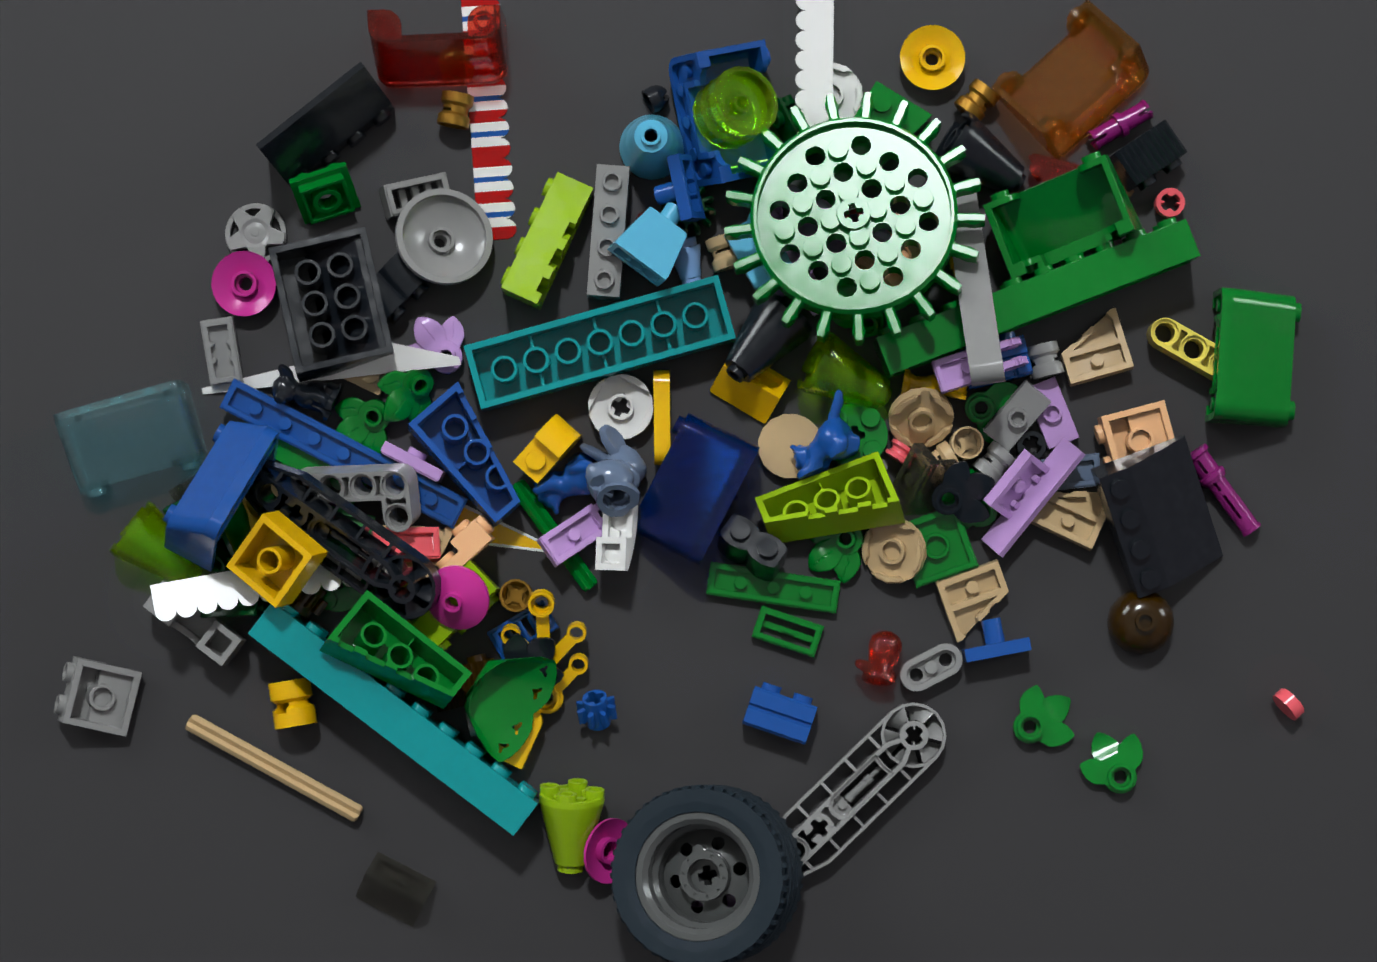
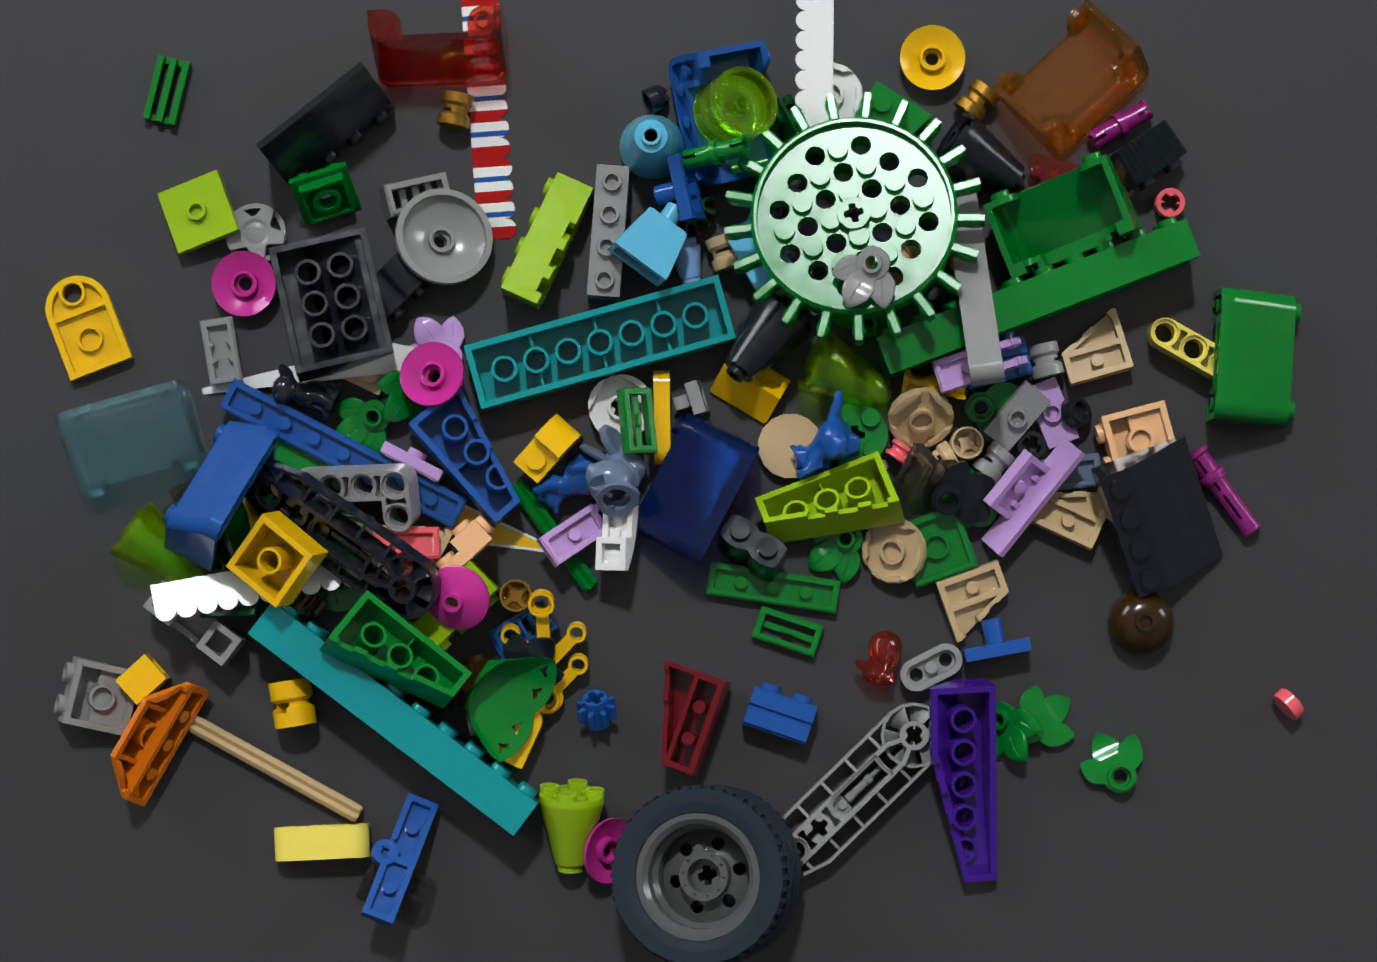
(86, 330): none -> yellow tile
(143, 678): none -> yellow panel
(154, 88): none -> green tile
(154, 738): none -> orange wedge
(199, 212): none -> lime plate
(322, 842): none -> light yellow beam
(398, 859): none -> blue hinge
(422, 364): none -> dark pink dish
(625, 421): none -> green tile
(690, 716): none -> dark red wedge
(694, 398): none -> light grey tile
(716, 152): none -> green pin
(862, 282): none -> light grey plate
(966, 770): none -> dark purple wedge
(1013, 733): none -> green plate
(1076, 412): none -> black tile

